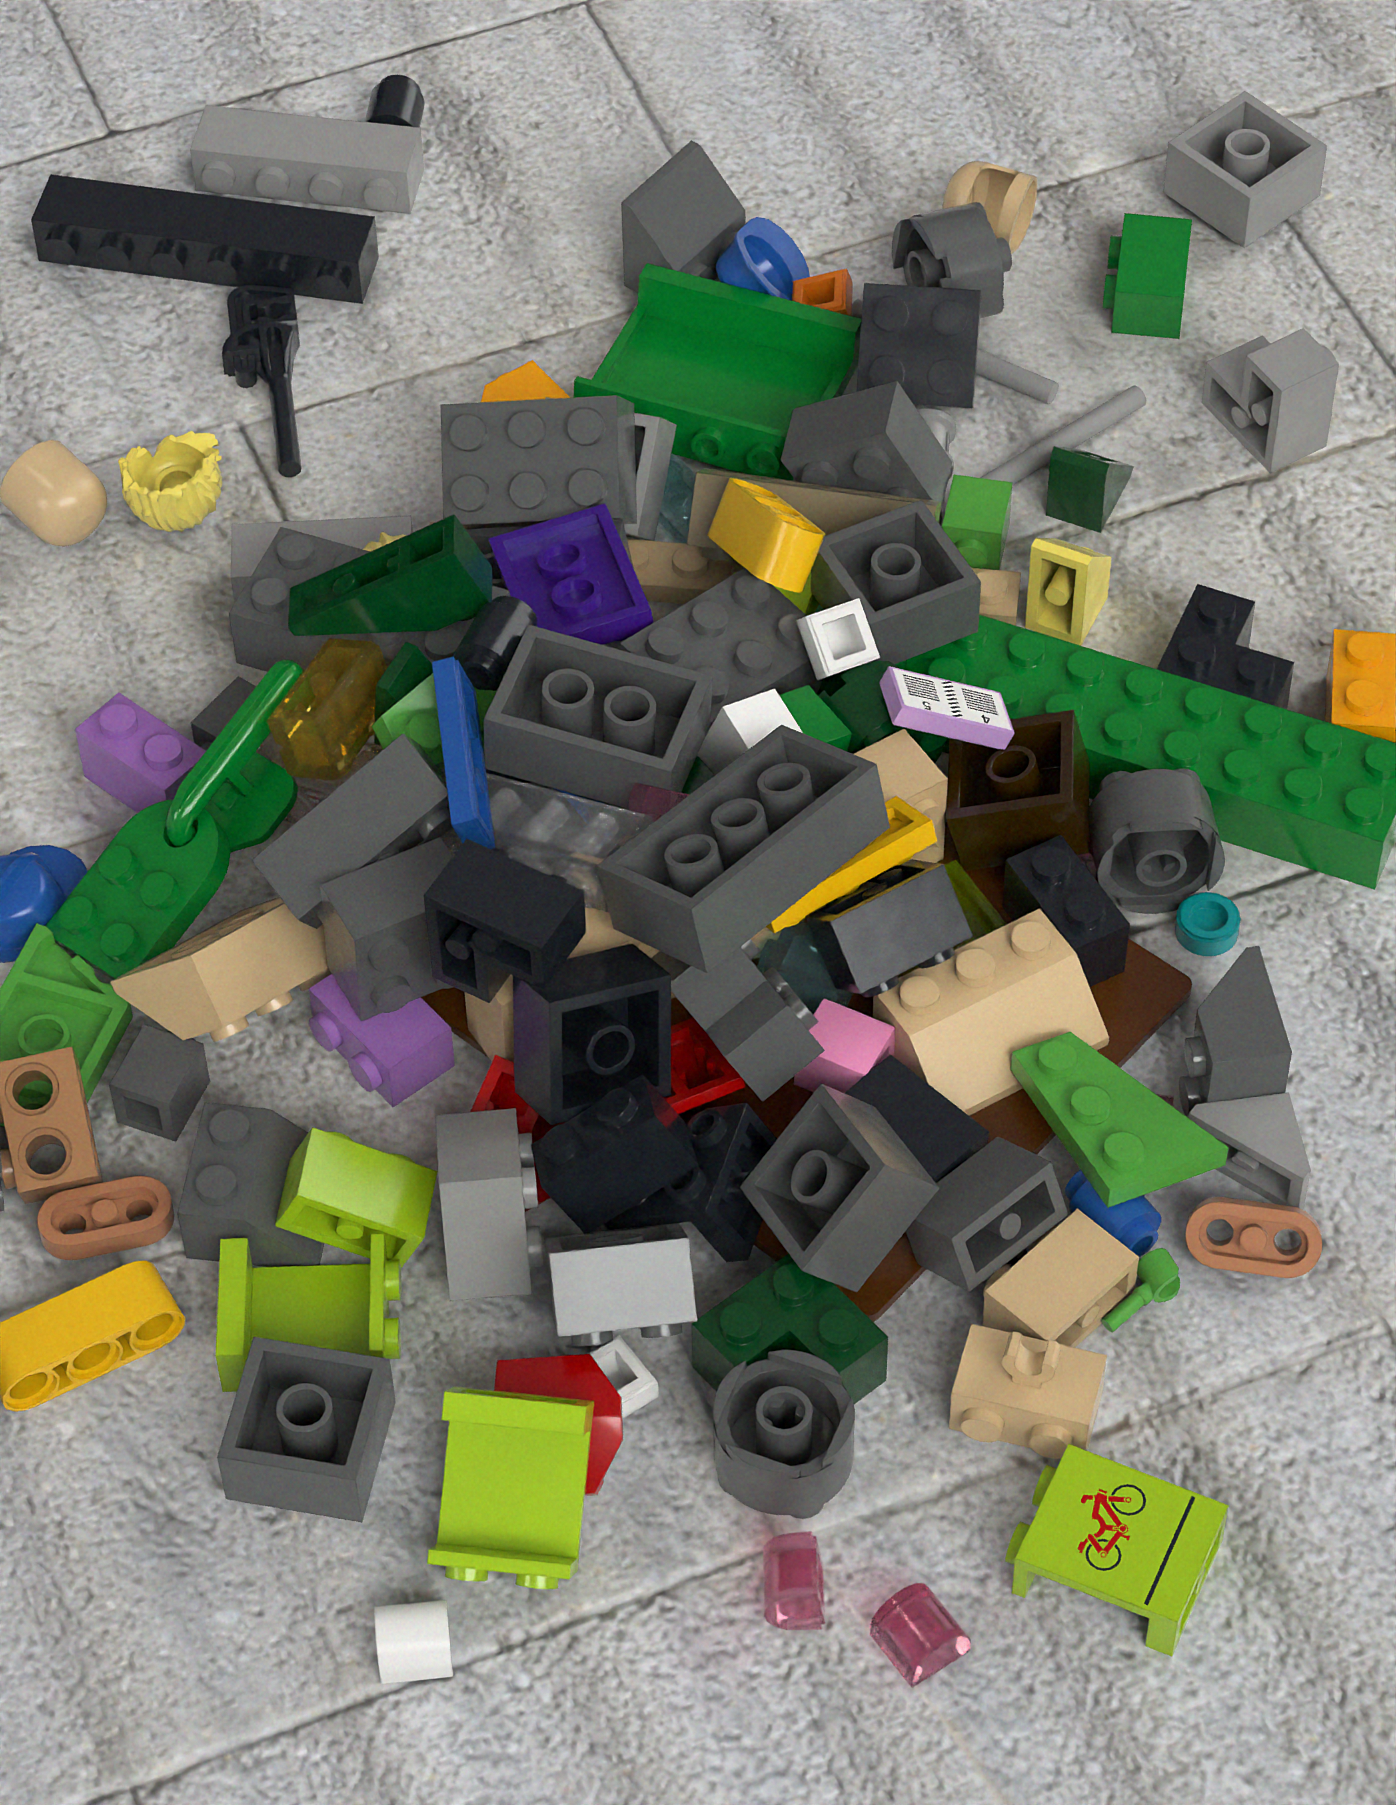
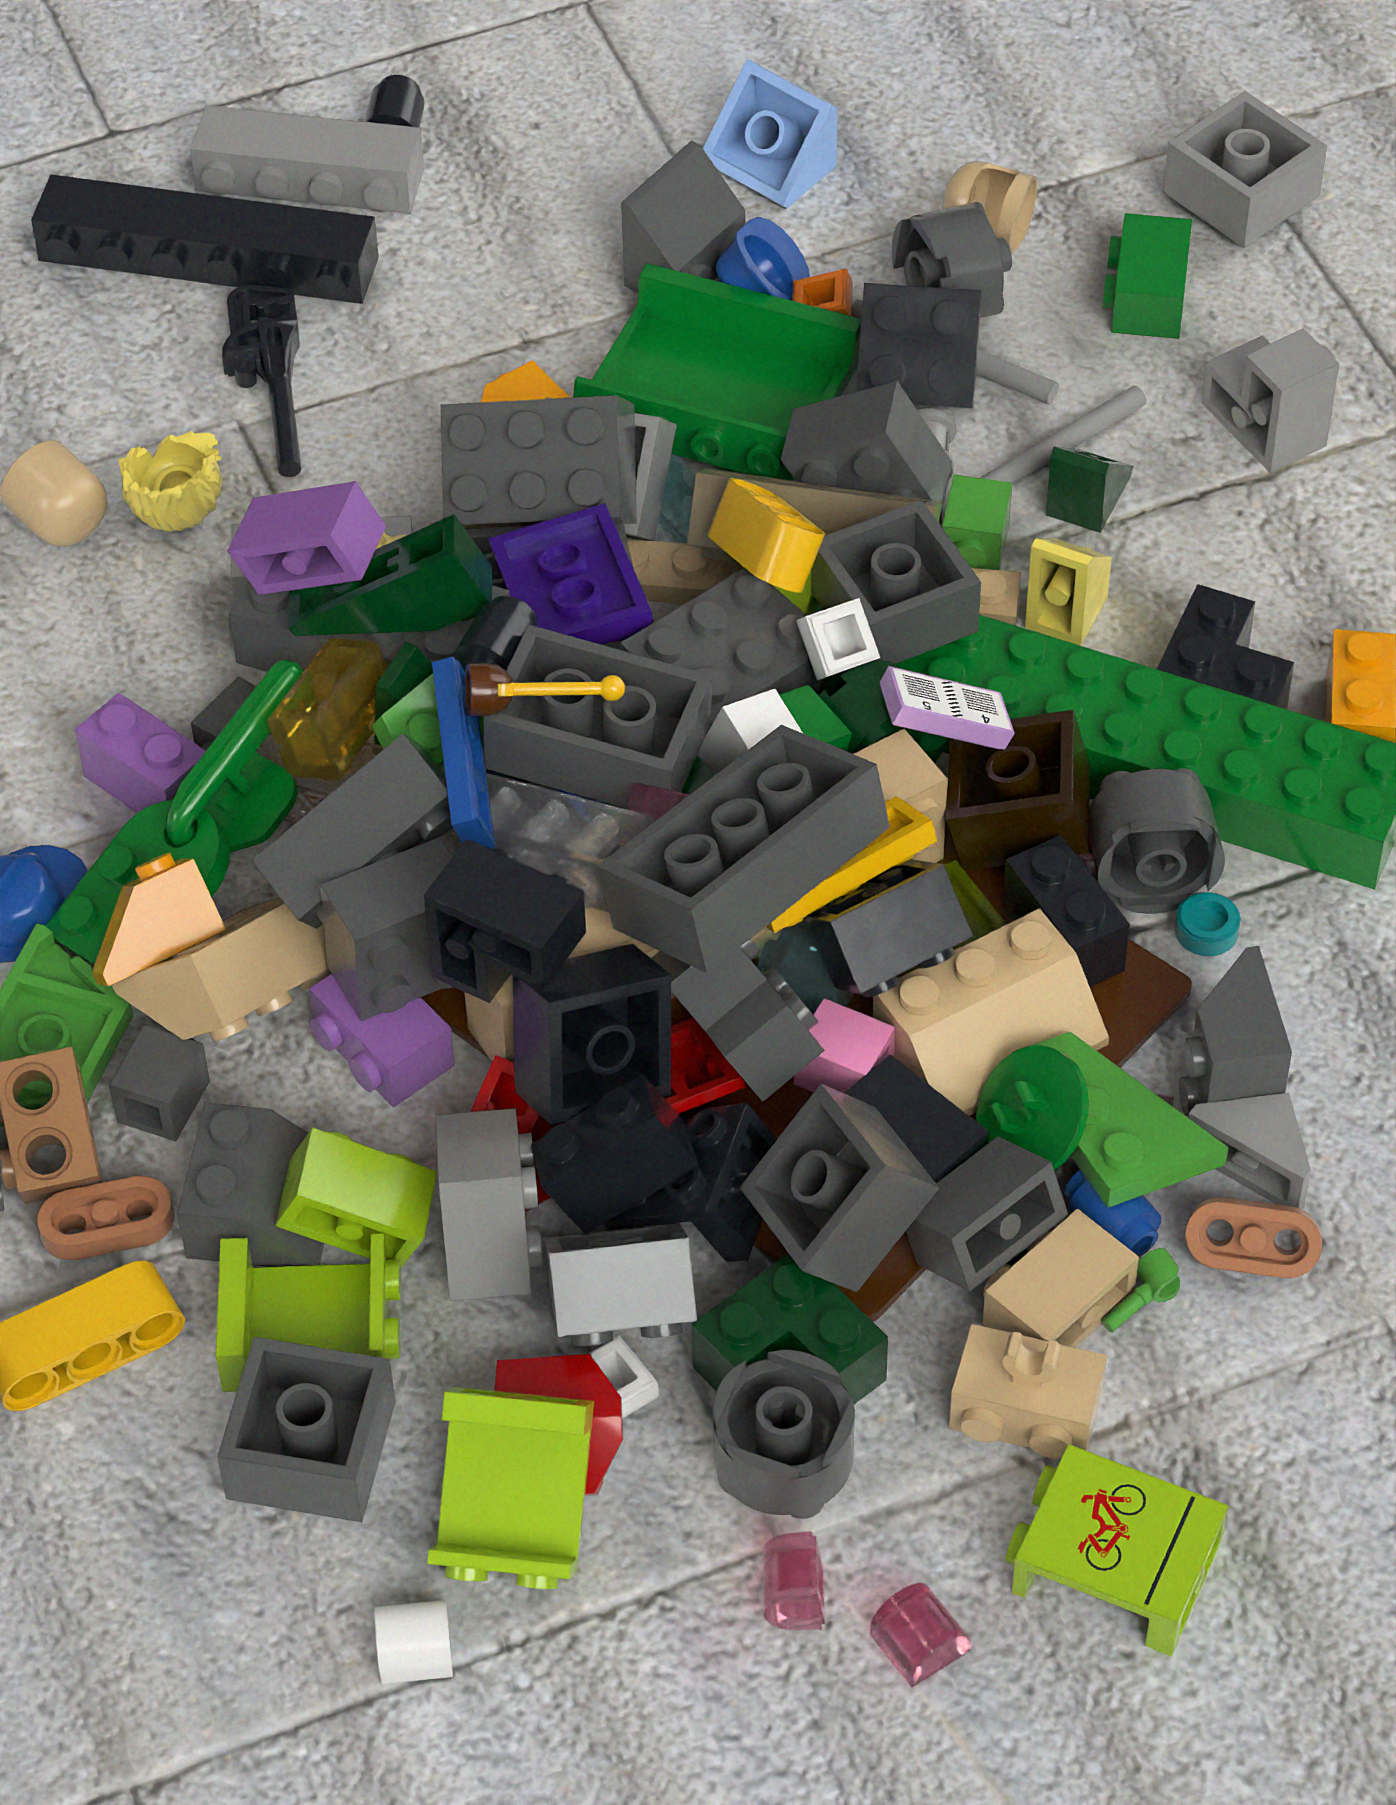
(156, 918): none -> light orange slope
(307, 538): none -> medium lavender brick
(491, 689): none -> hinge
(773, 136): none -> light blue slope
(1036, 1102): none -> green piece

